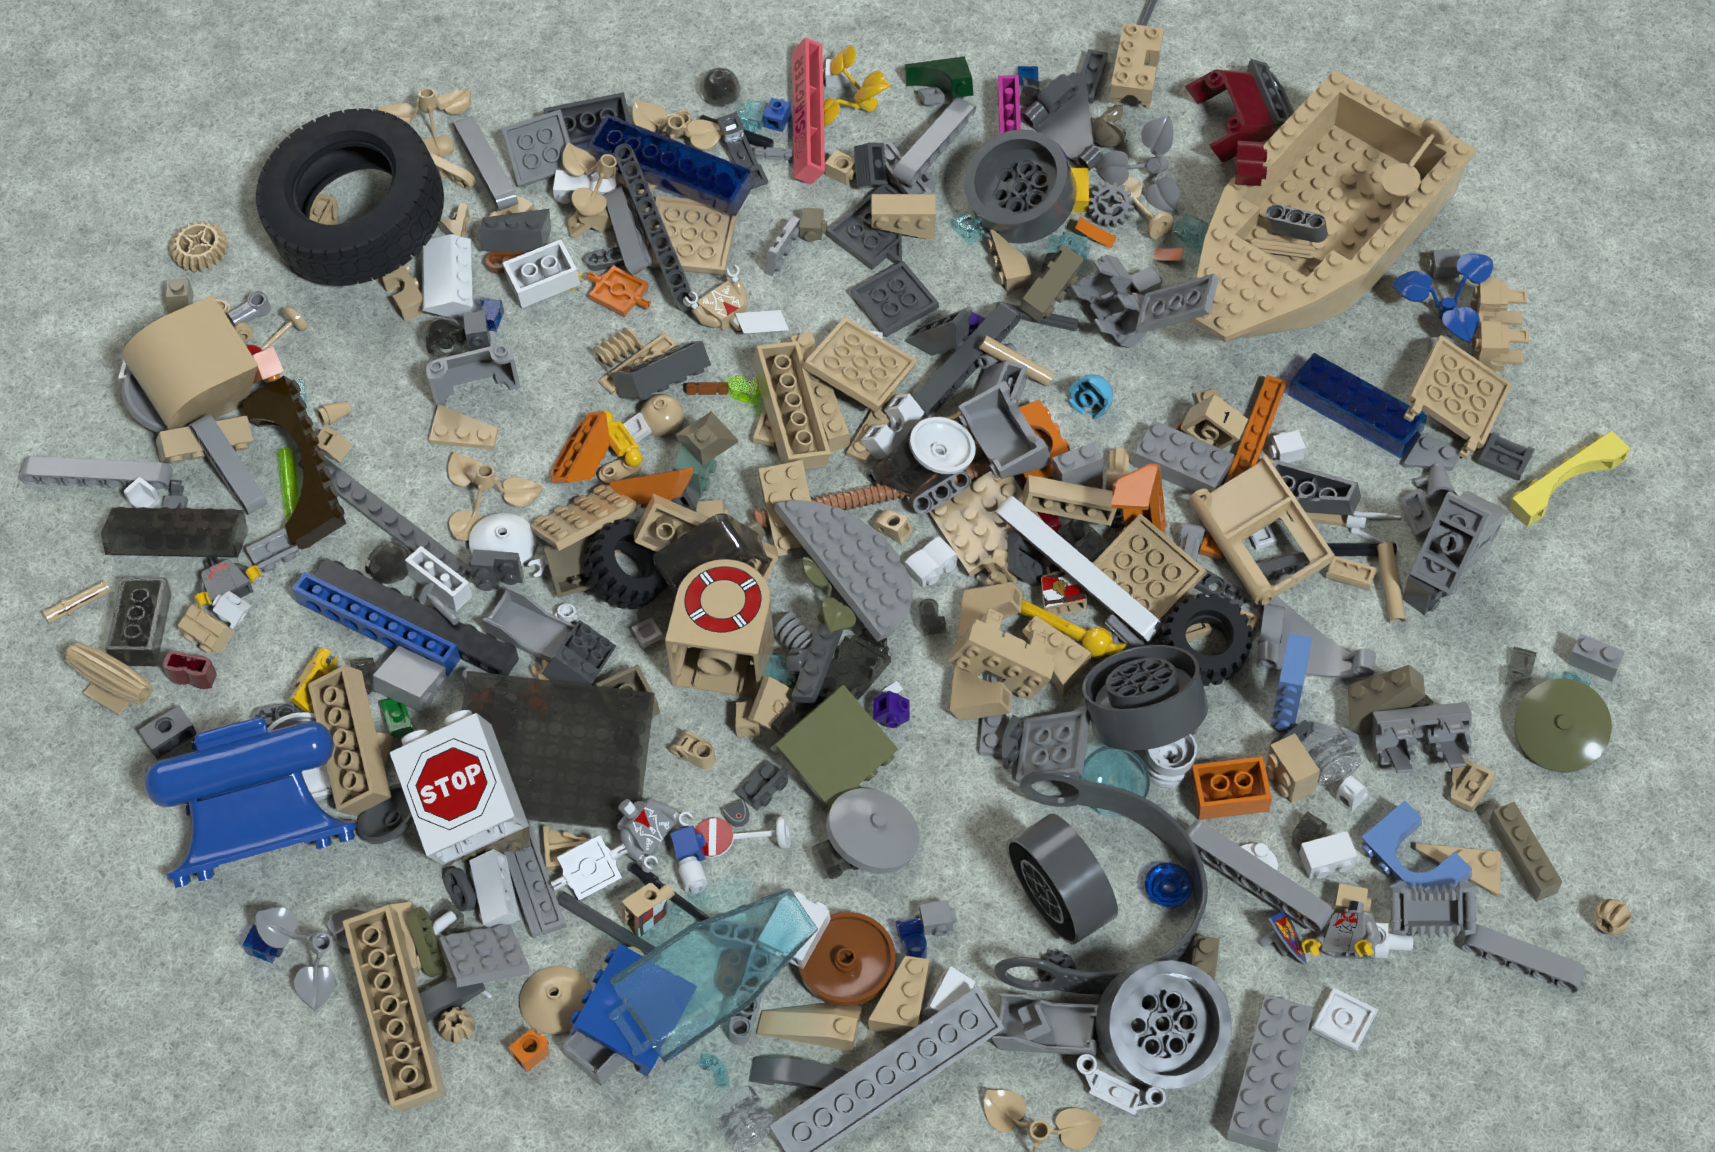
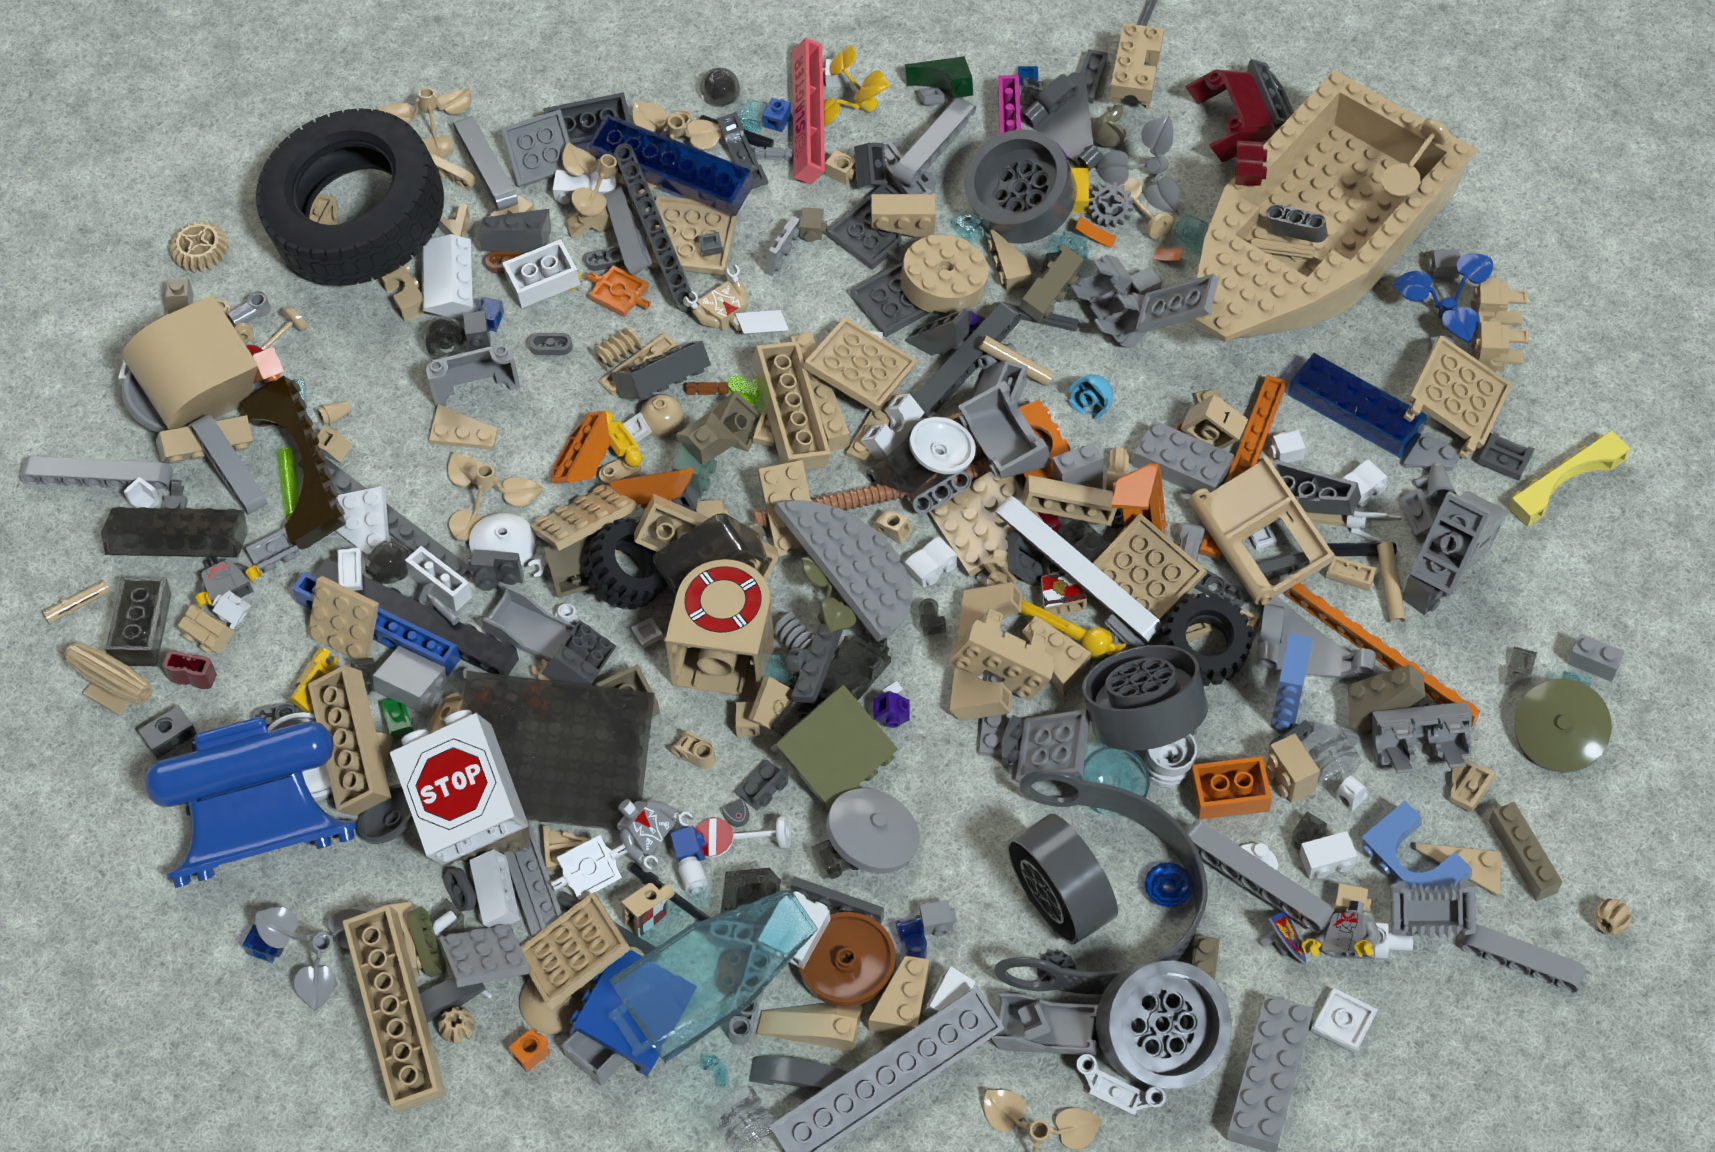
(342, 619): none -> tan plate
(350, 568): none -> white tile
(365, 518): none -> white plate
(453, 705): none -> tan plate
(551, 343): none -> dark grey plate
(573, 950): none -> tan plate
(710, 244): none -> dark grey tile
(739, 418): none -> dark tan slope
(748, 887): none -> clear smoke container
(836, 900): none -> dark grey plate
(943, 274): none -> tan brick
(1362, 639): none -> orange plate
(1370, 481): none -> white brick

